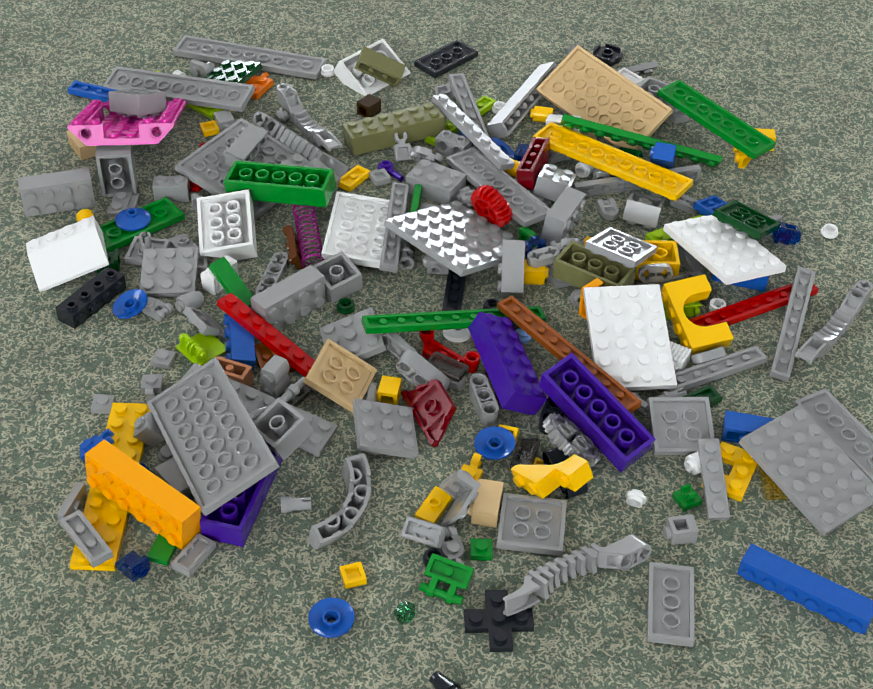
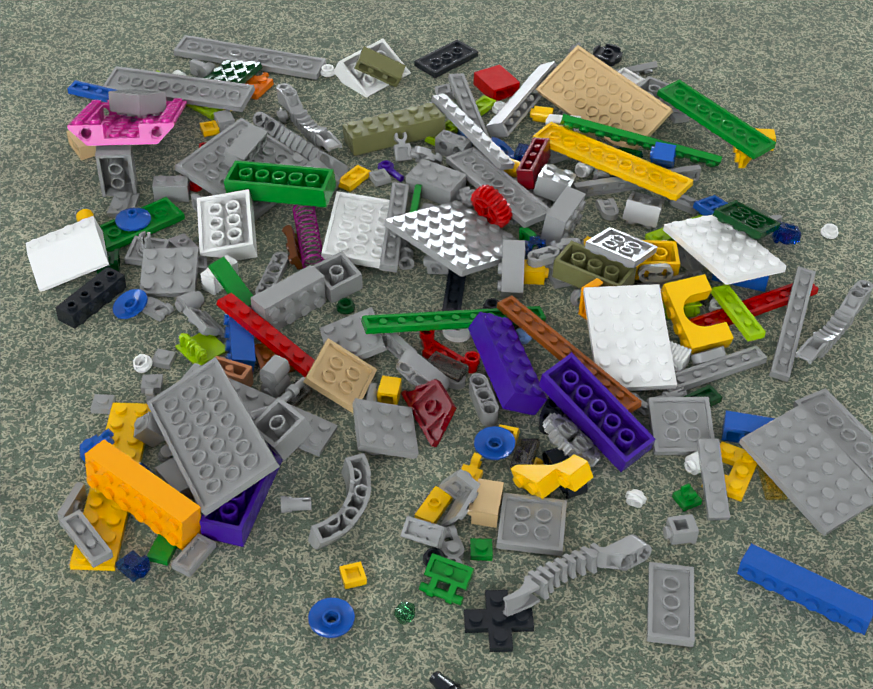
(56, 192): light grey brick -> none
(142, 363): none -> white plate
(368, 106): dark brown brick -> none
(496, 82): none -> red brick
(738, 312): none -> lime plate

